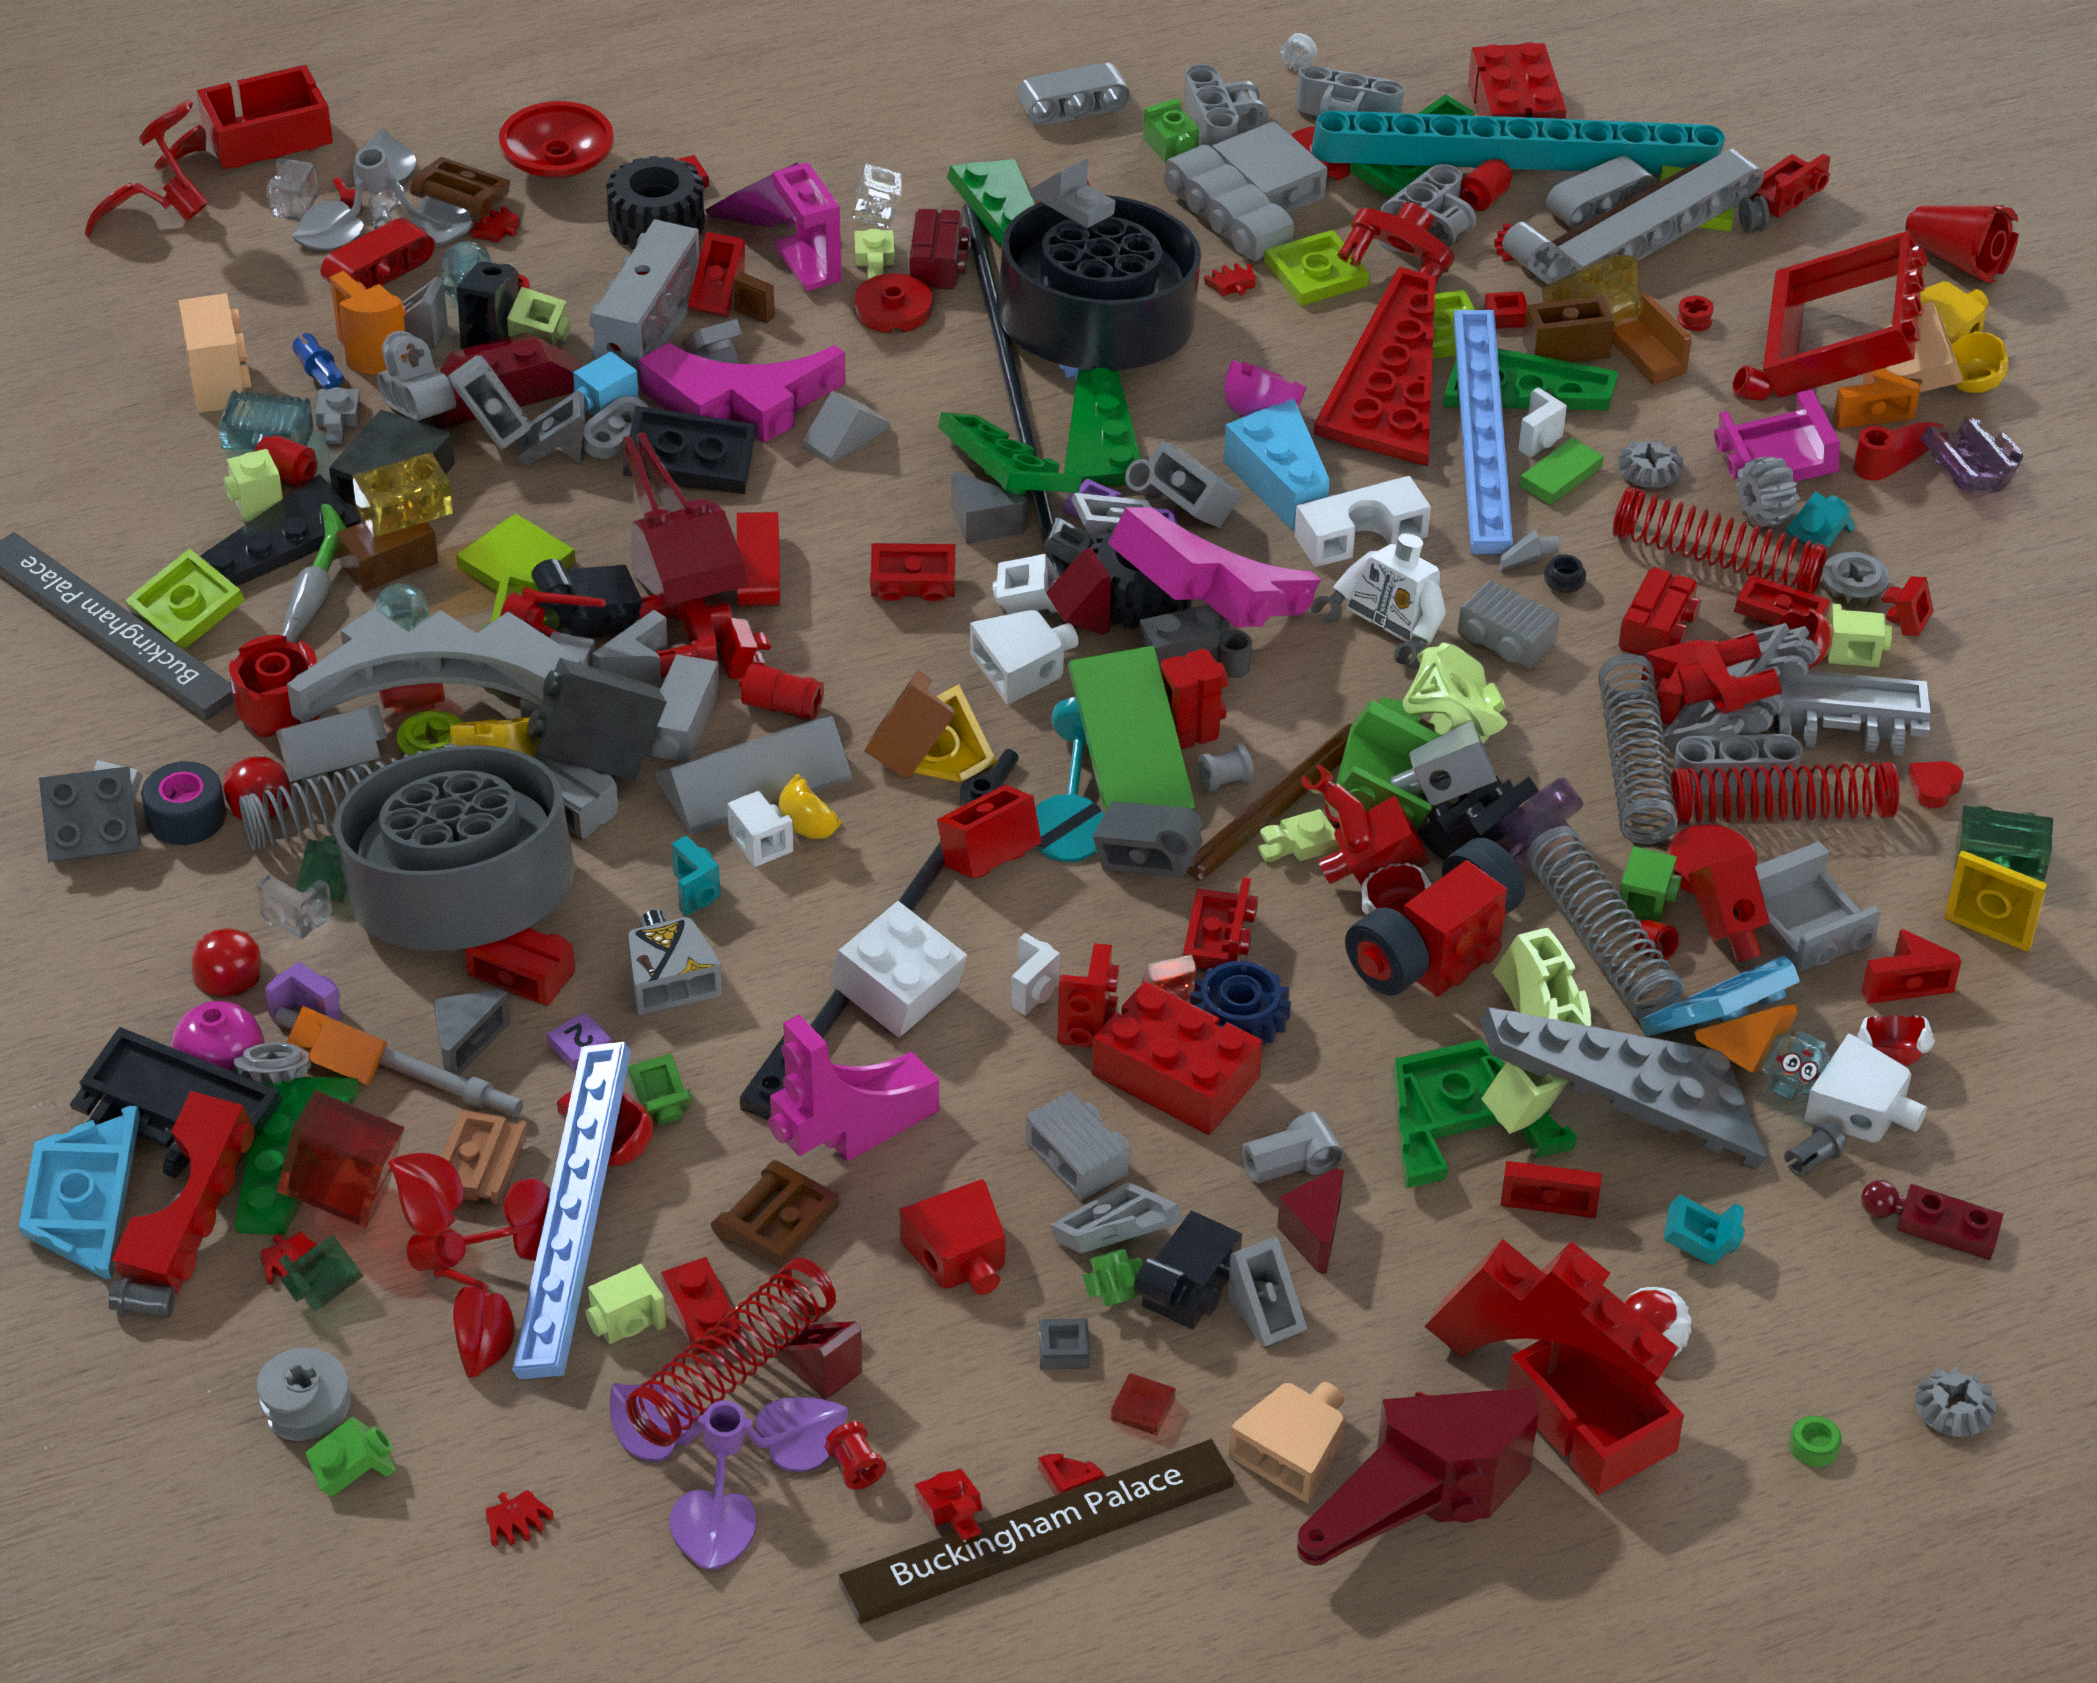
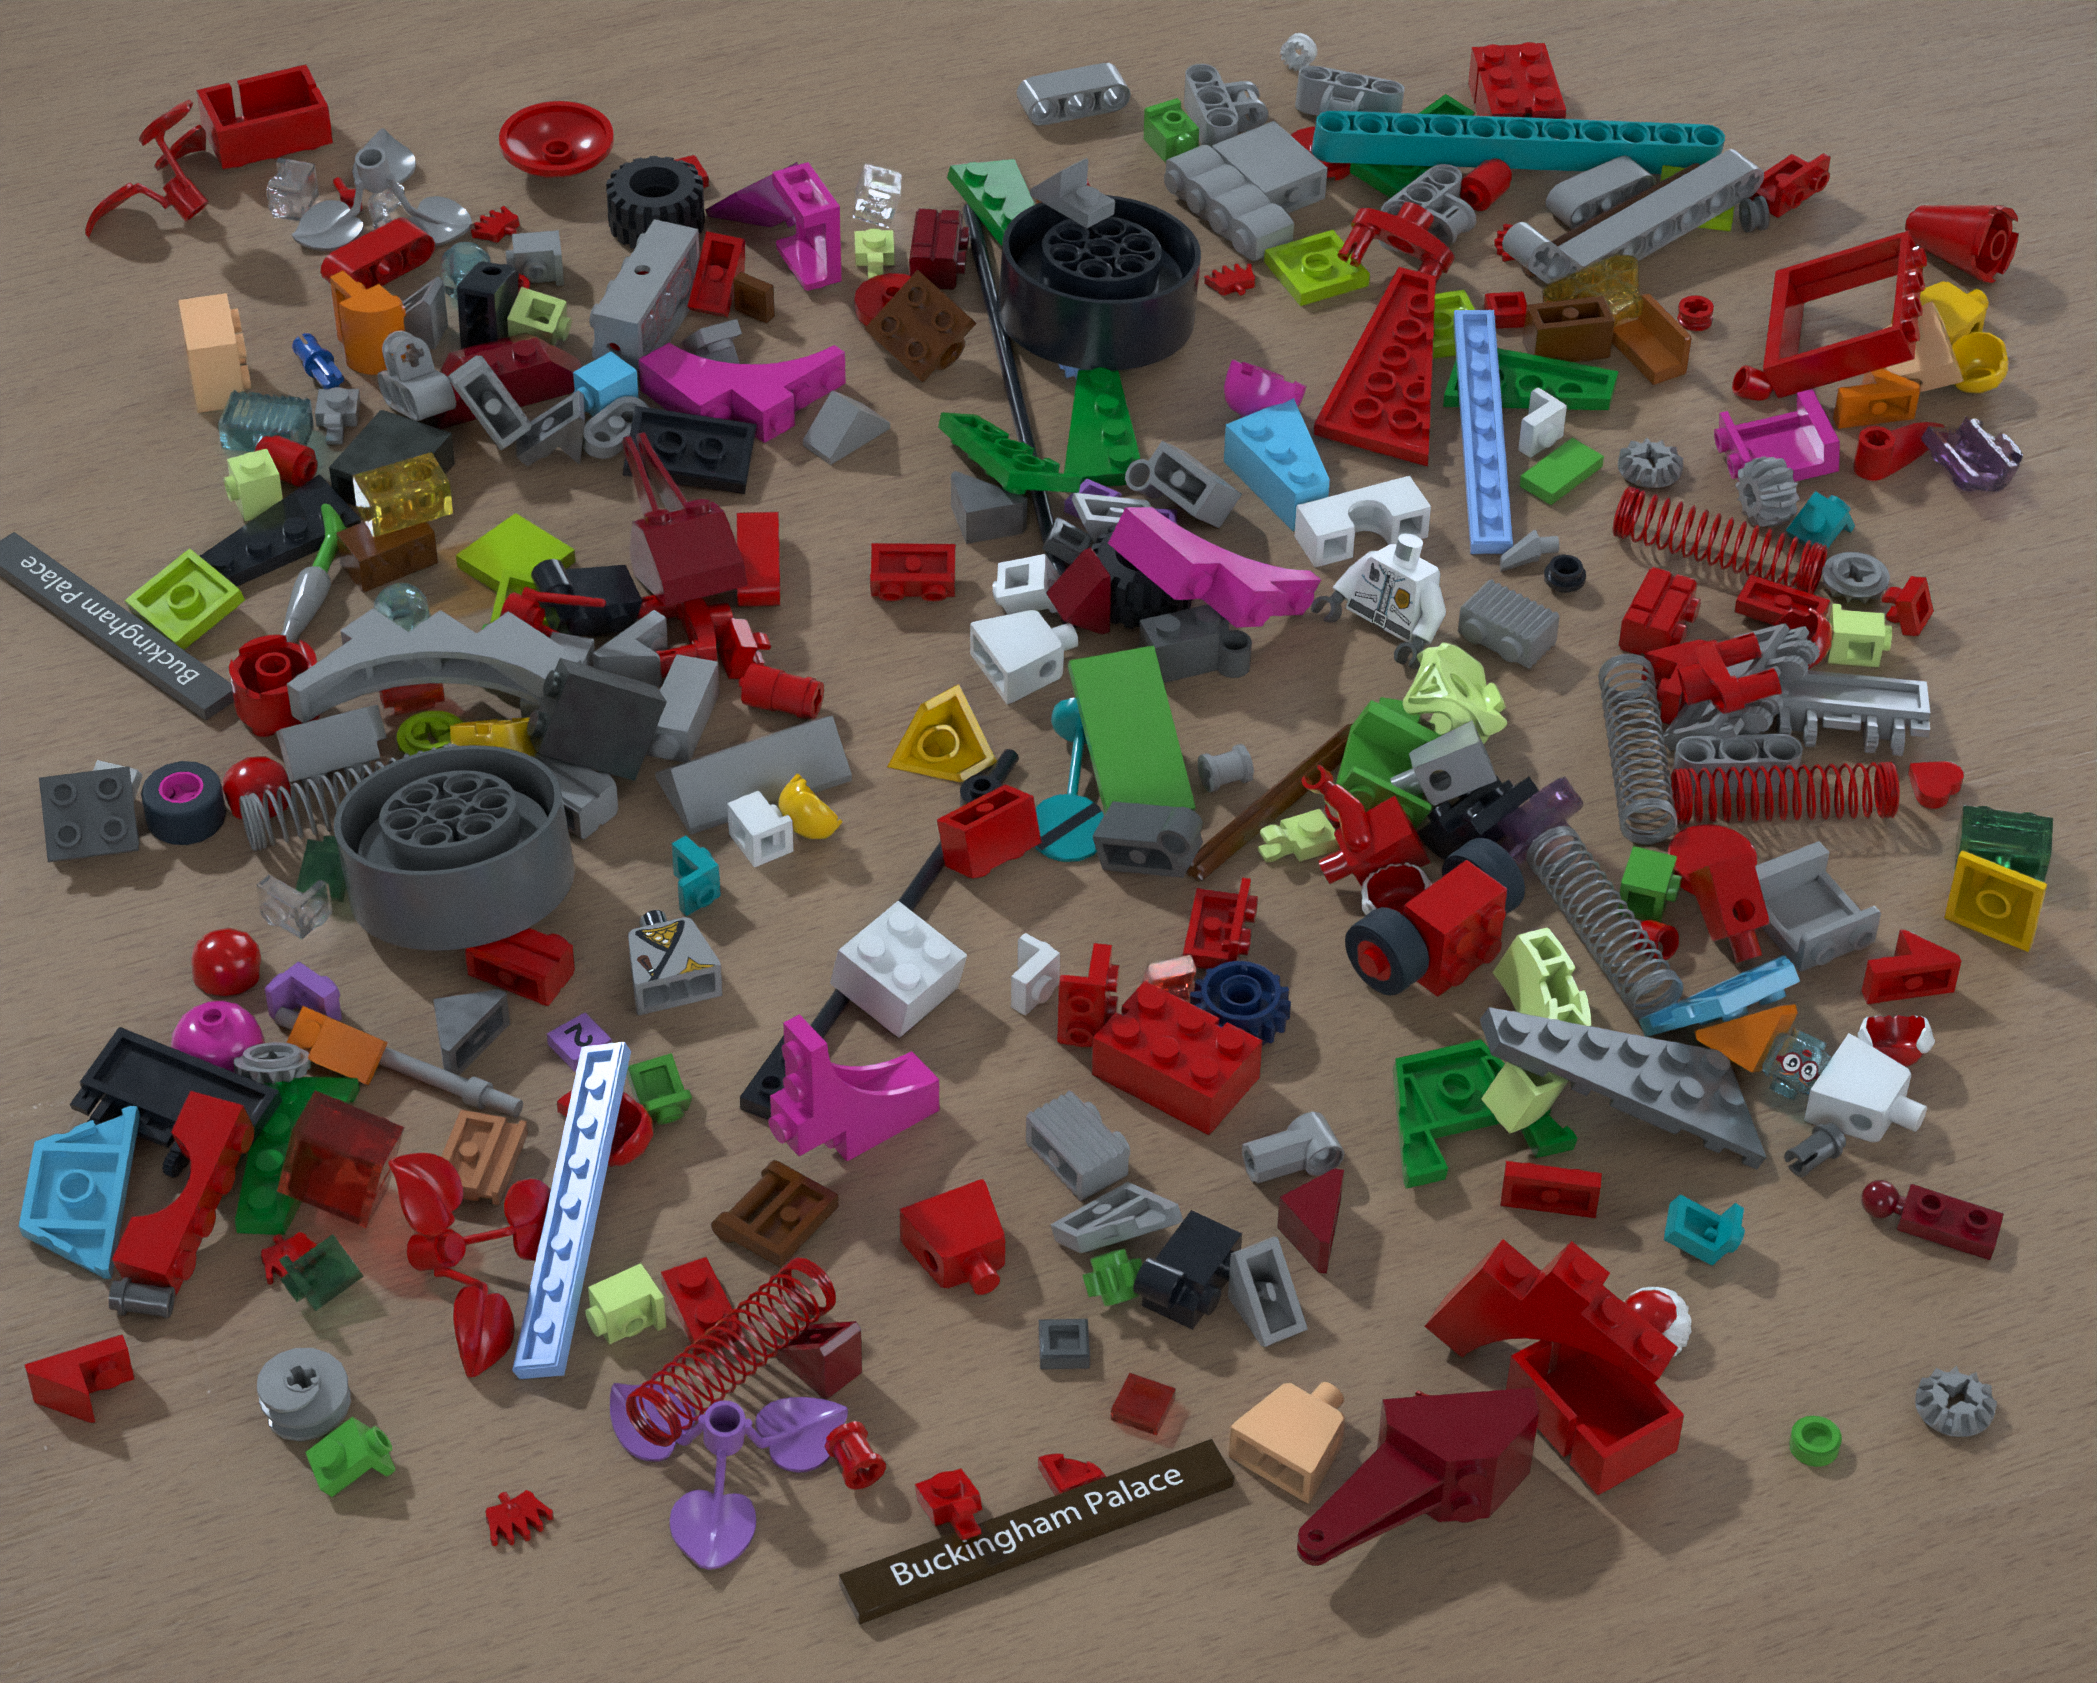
(69, 1377): none -> red slope
(460, 186): reddish brown plate -> none
(537, 256): none -> light grey brick
(909, 727): dark orange panel -> none
(922, 327): none -> reddish brown plate
(1195, 696): red brick -> none

